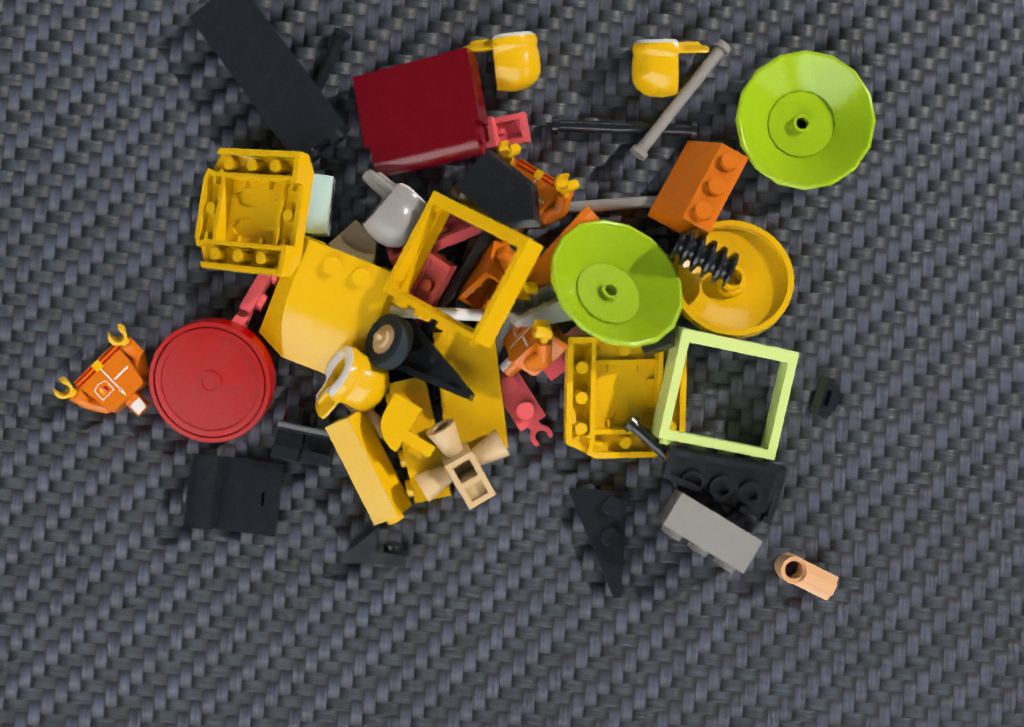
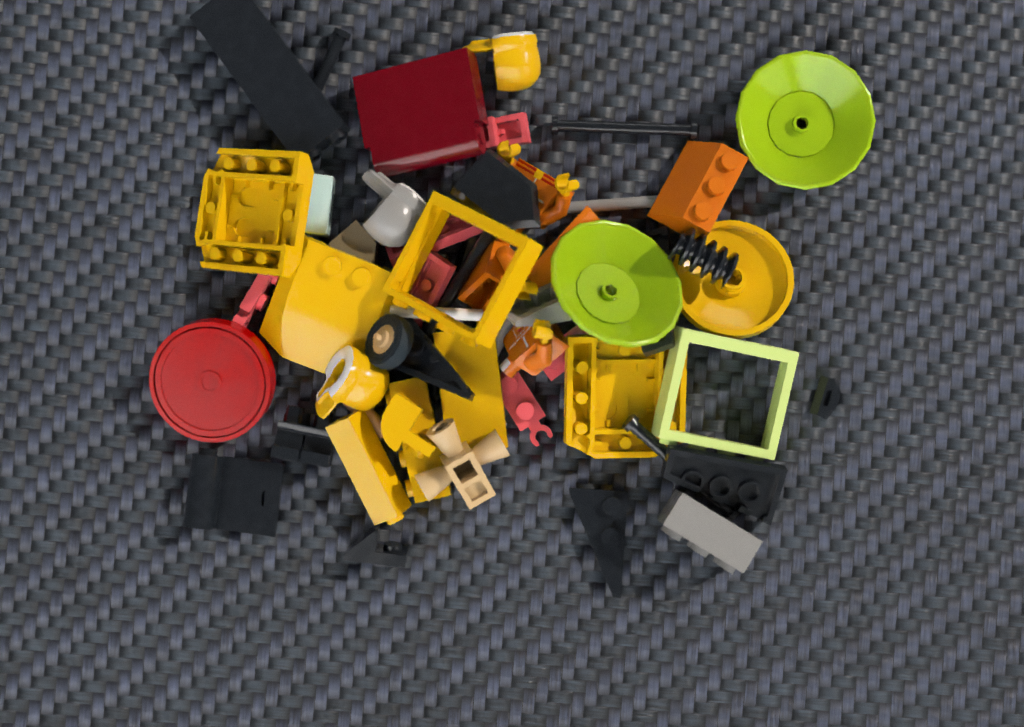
(112, 379): orange torso -> none
(657, 65): yellow piece -> none
(720, 48): light grey bar -> none
(807, 576): light nougat piece -> none

